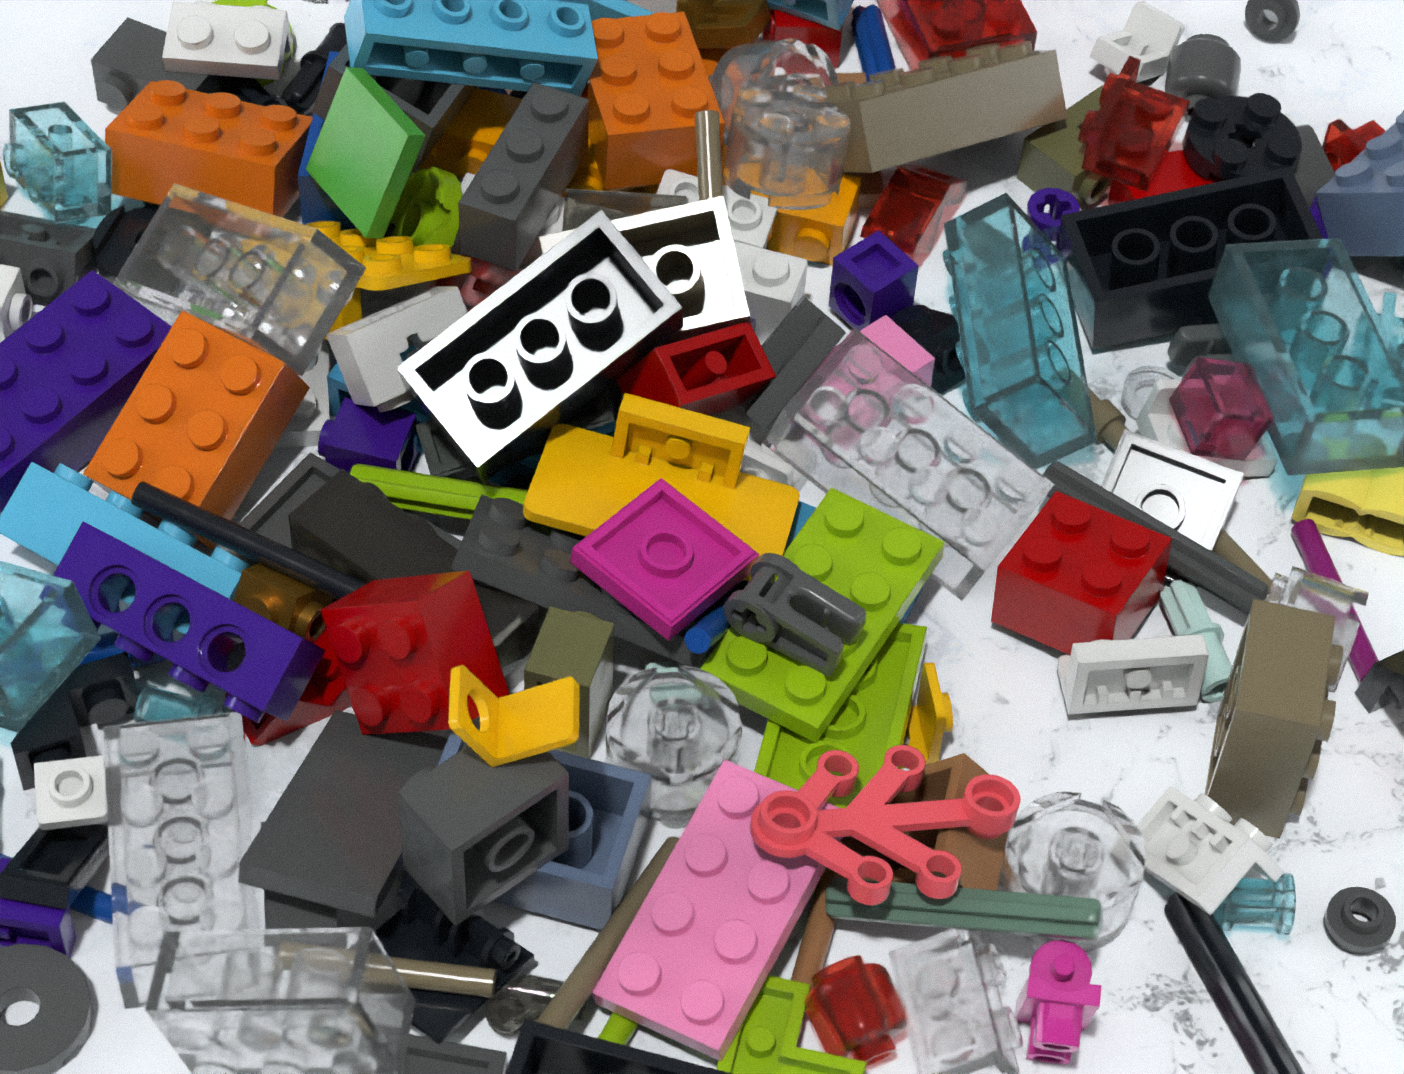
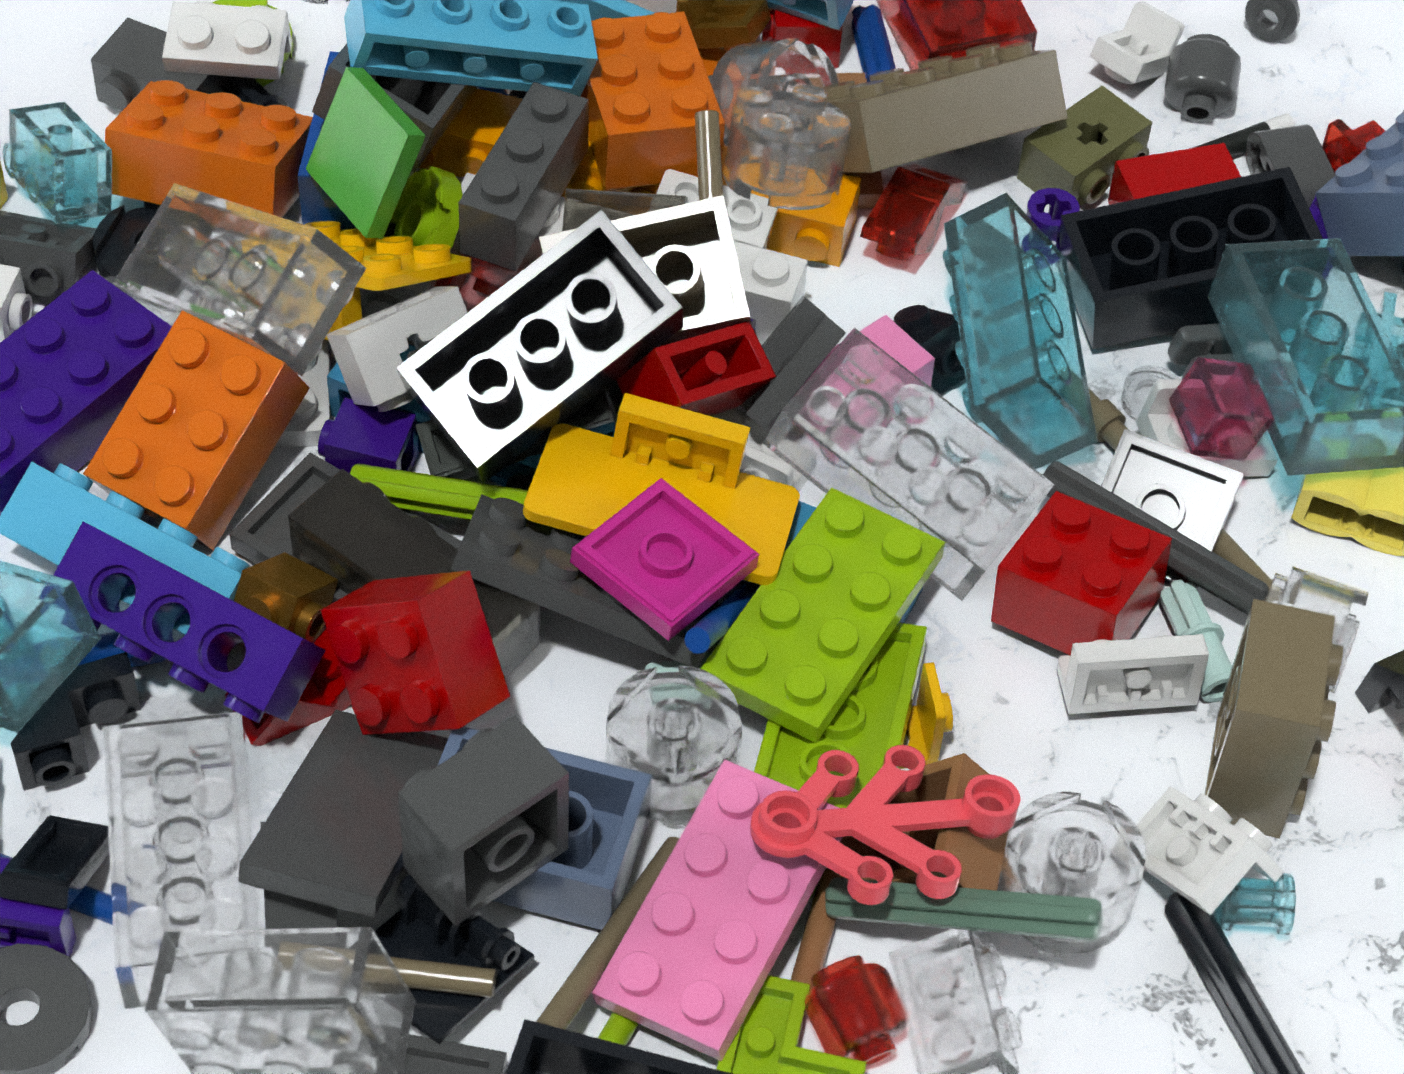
(70, 792): white bracket -> none
(161, 704): clear light blue pin -> none
(244, 541): black bar -> none
(306, 84): black axle -> none
(516, 723): yellow bracket -> none
(523, 1000): clear smoke arm -> none
(581, 648): olive brick -> none
(794, 614): dark grey piece -> none
(872, 281): dark purple brick -> none
(1057, 1001): dark pink hips -> none
(1131, 128): clear red bracket -> none
(1224, 121): black plate -> none
(1320, 562): magenta bar -> none
(1356, 935): dark grey plate -> none

